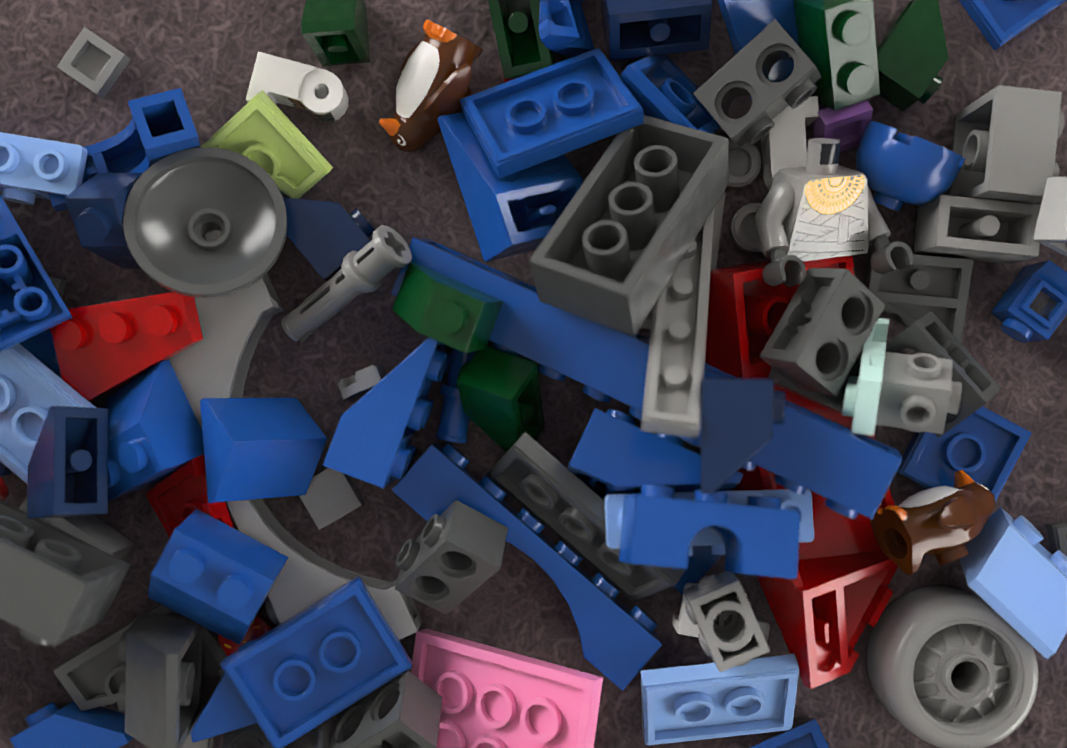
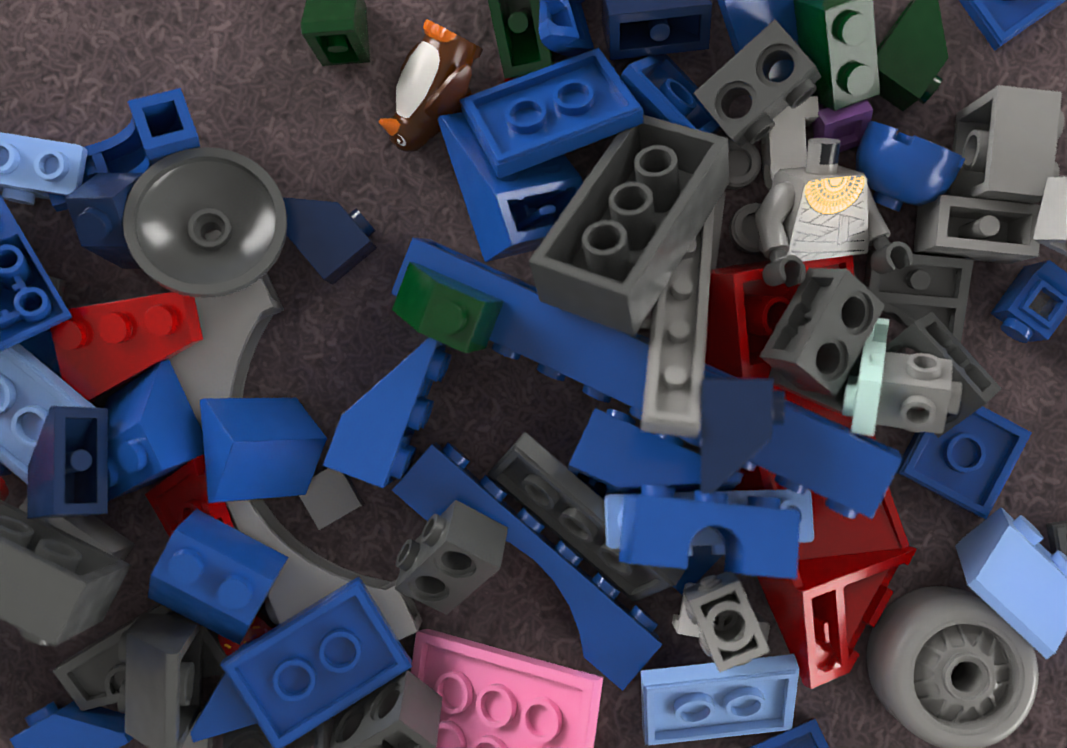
(93, 62): light grey tile -> none
(275, 144): yellowish green tile -> none
(299, 86): white leg -> none
(359, 274): light grey pin -> none
(361, 382): light grey tile -> none
(453, 420): blue pin -> none
(502, 396): dark green slope -> none
(933, 523): reddish brown animal -> none

